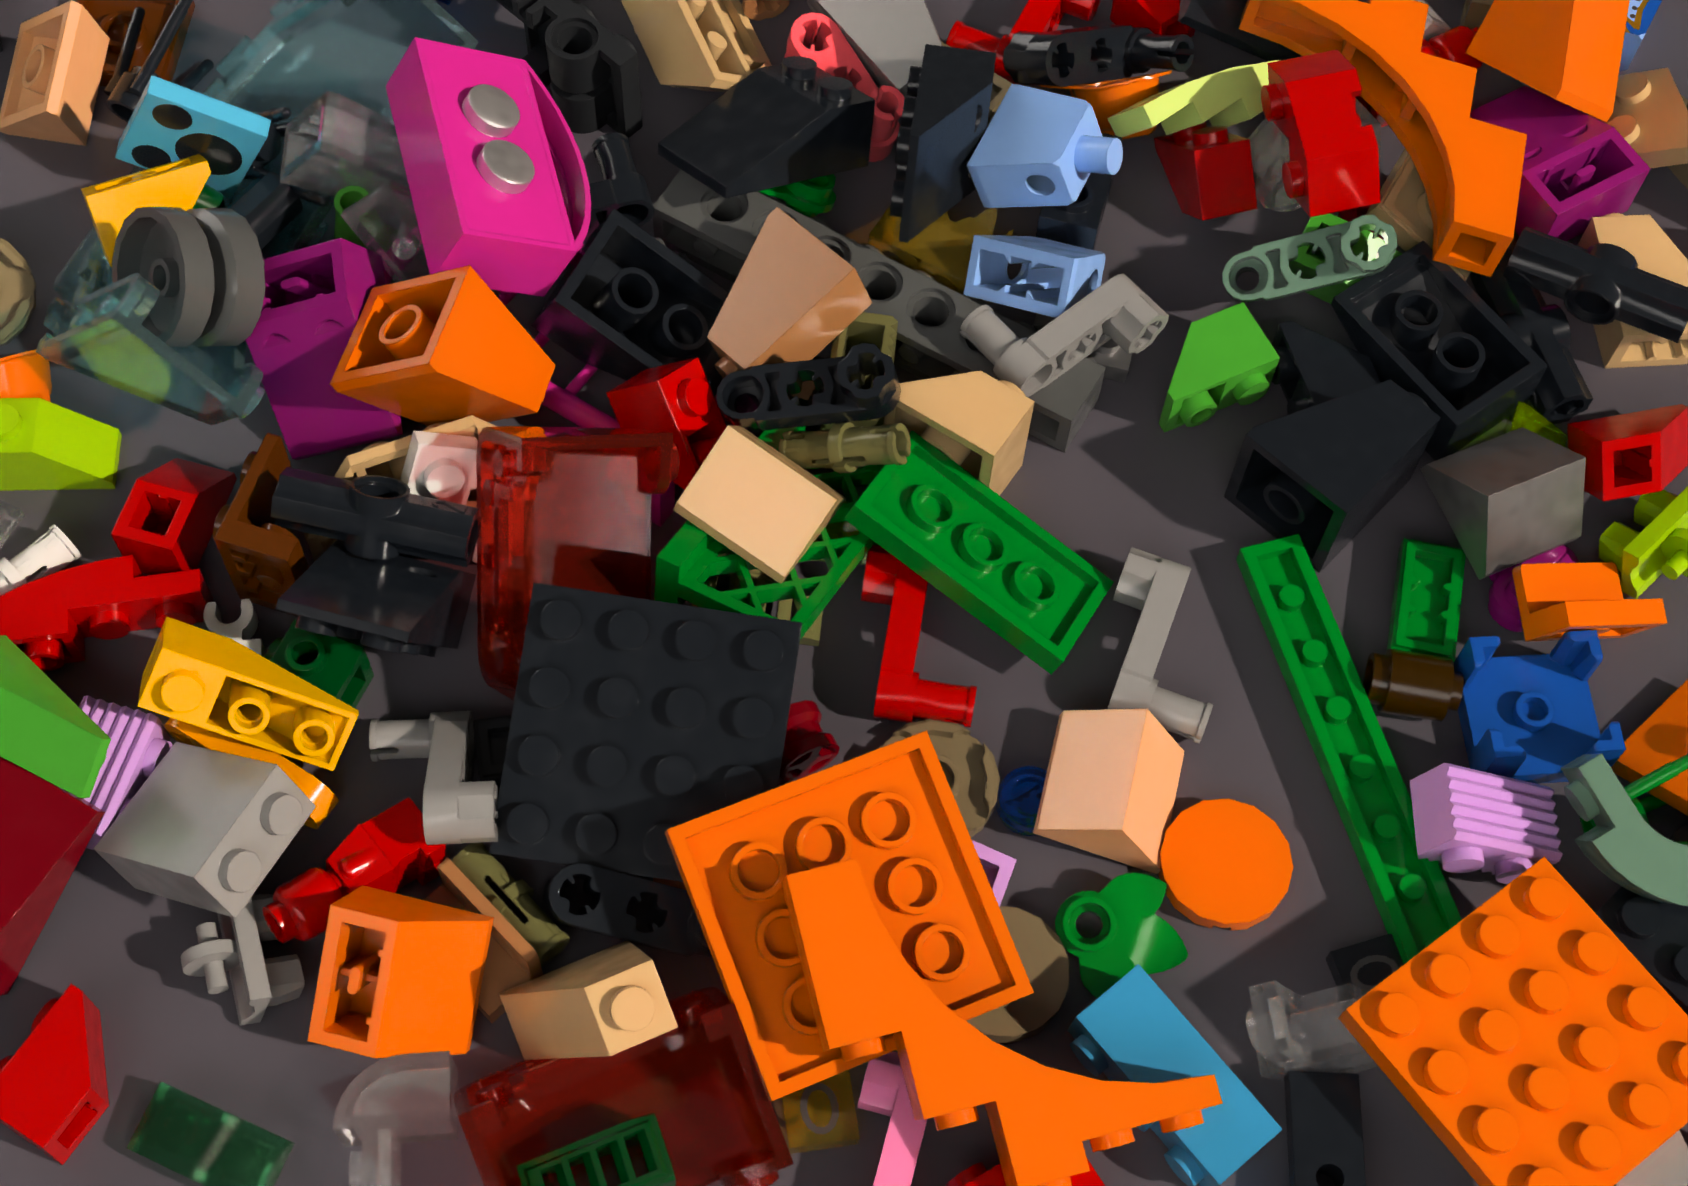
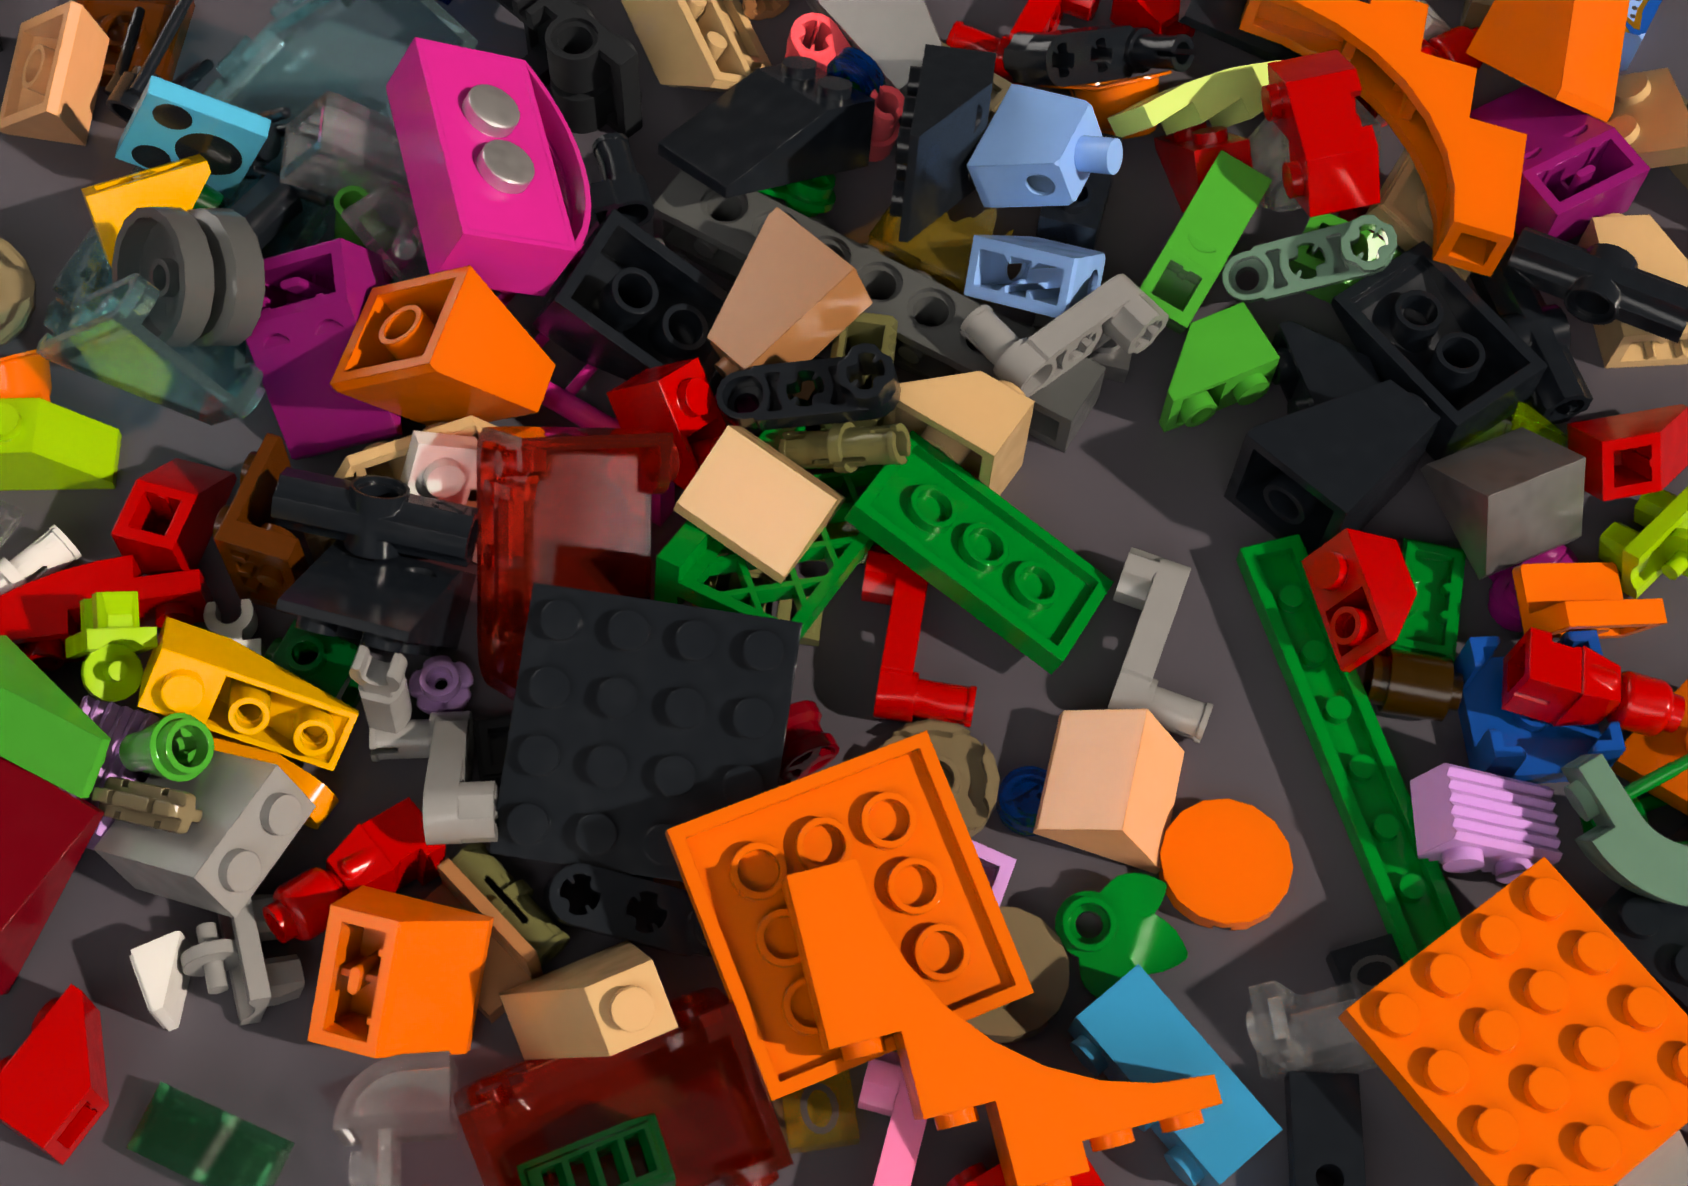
(111, 641): none -> lime hips
(147, 805): none -> dark tan axle
(162, 977): none -> white slope
(170, 748): none -> bright green cone
(382, 690): none -> light grey bar
(449, 699): none -> lavender plate
(857, 68): none -> clear blue tile
(1204, 239): none -> bright green slope
(1360, 593): none -> red slope
(1583, 688): none -> red piece

